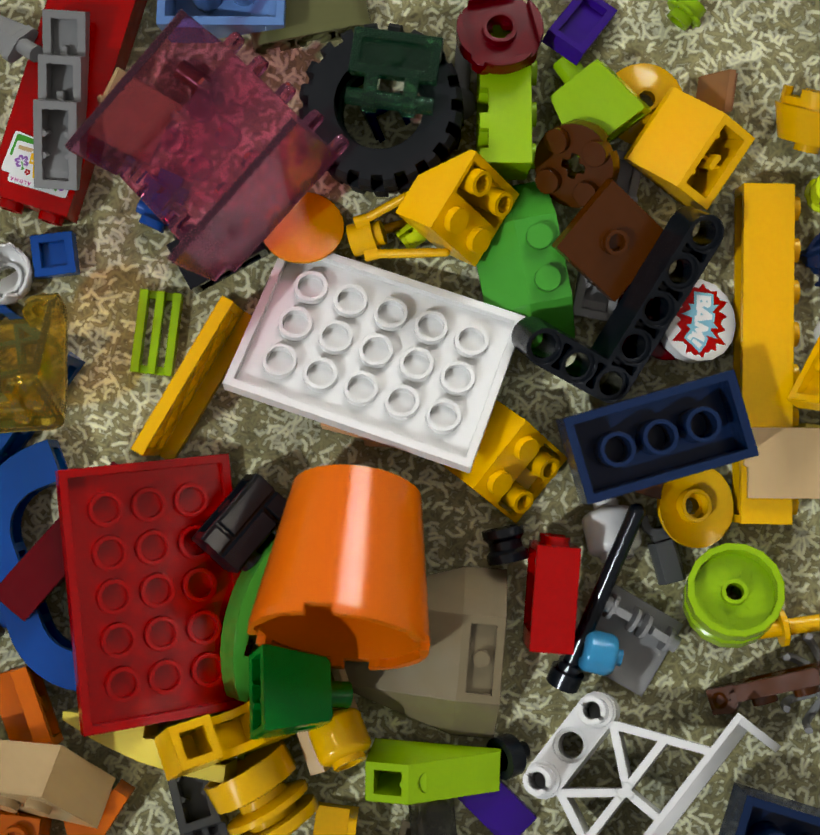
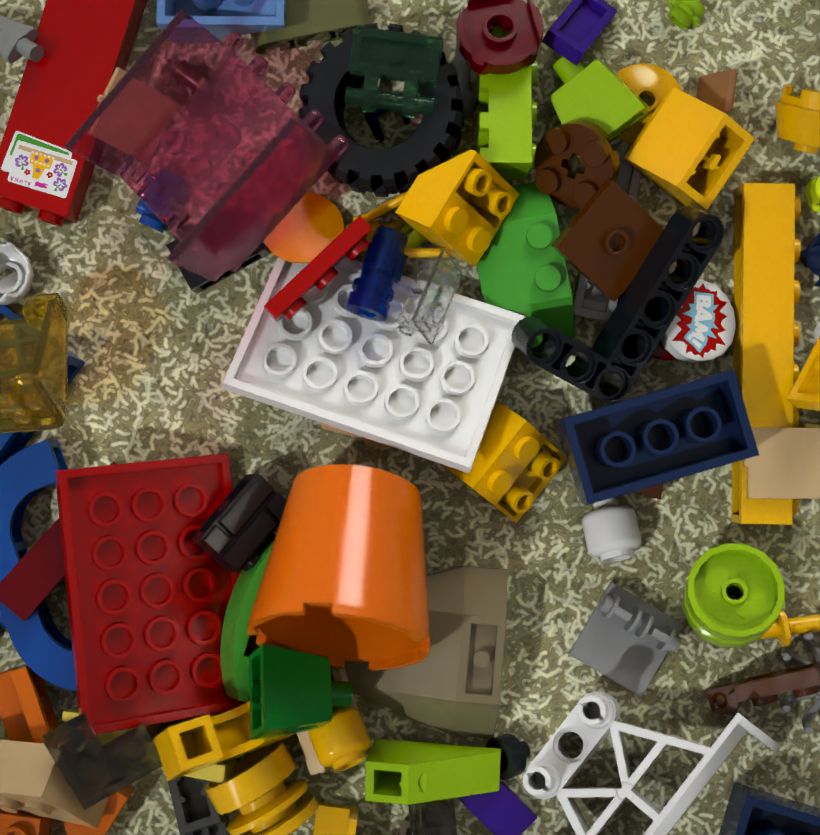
(54, 255): blue plate -> none
(61, 97): light grey slope -> none
(100, 769): none -> clear smoke plate
(140, 332): lime tile -> none
(194, 383): yellow fence -> none
(319, 270): none -> red plate
(380, 269): none -> clear blue axle
(437, 283): none -> clear hinge
(505, 544): black wheel -> none
(551, 594): red window -> none
(565, 672): black piece -> none
(600, 653): dark azure piece -> none
(663, 554): dark grey bar -> none
(710, 513): yellow dish -> none

